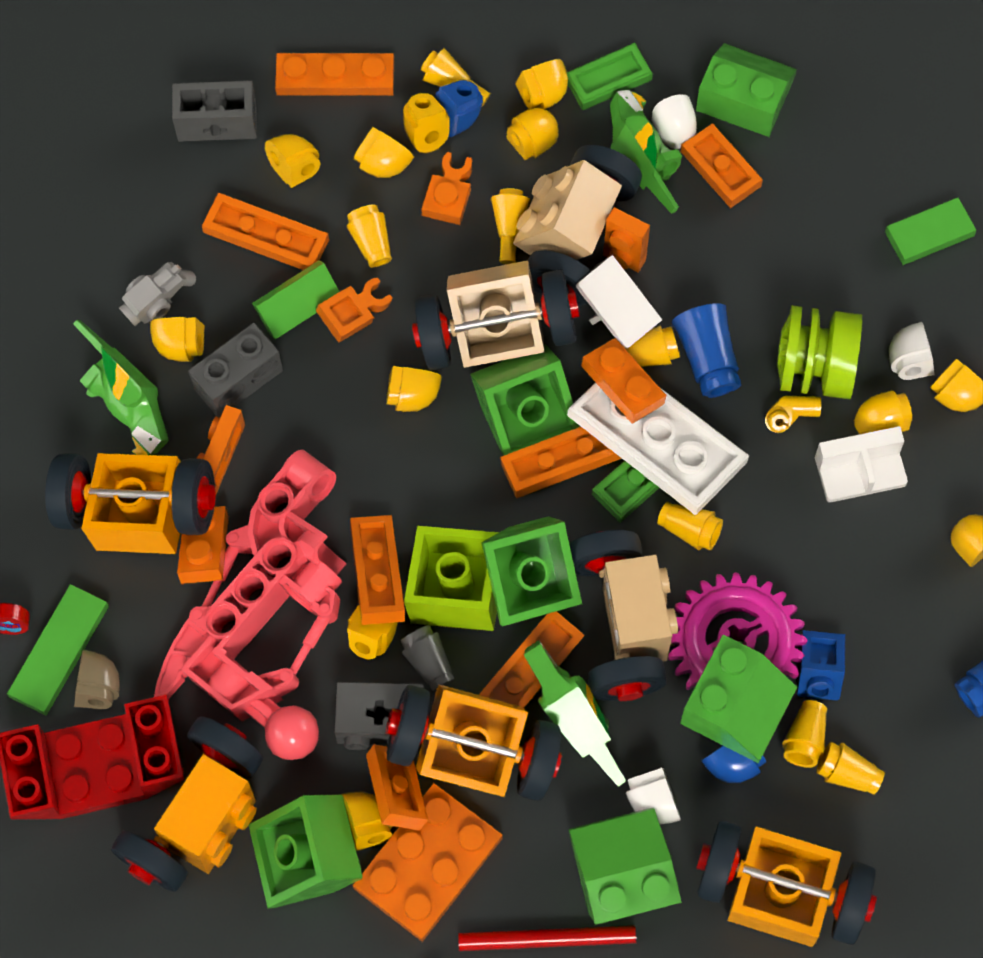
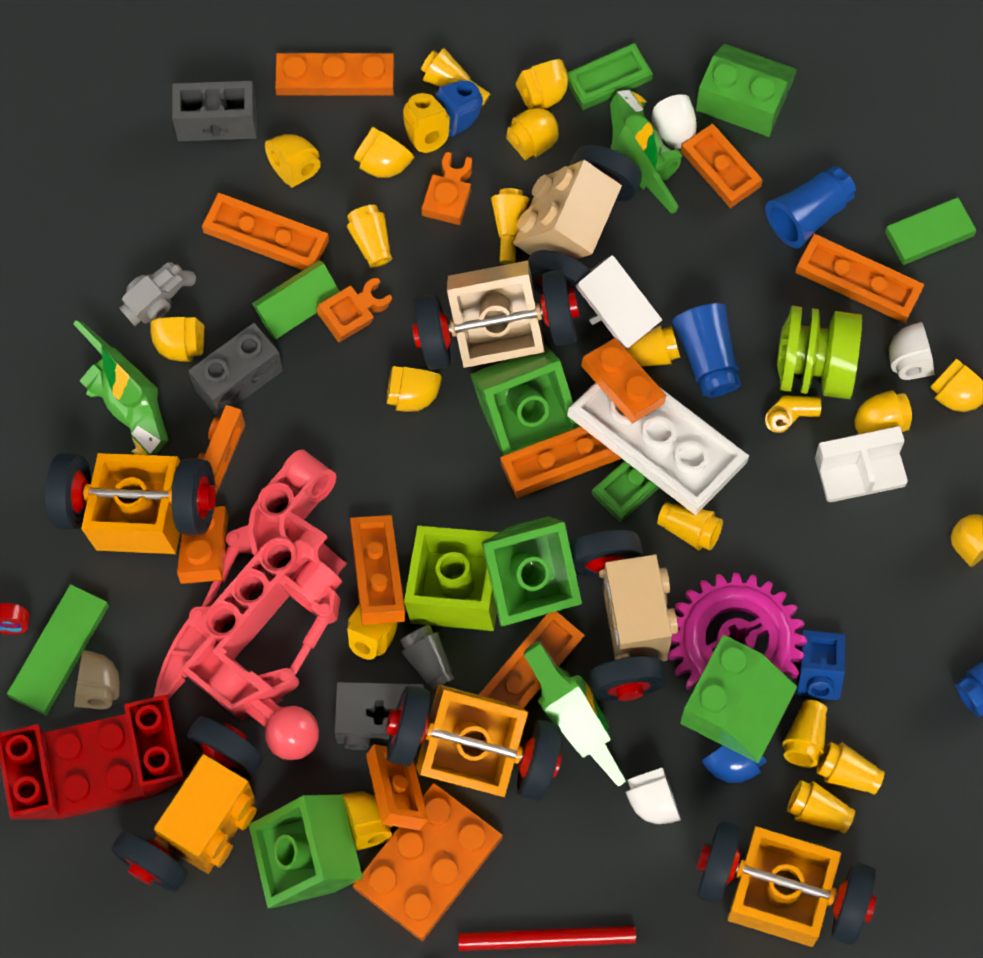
(624, 866): bright green slope -> none
(626, 239): orange plate -> none
(809, 206): none -> blue plant
(819, 807): none -> yellow cone
(859, 278): none -> orange plate

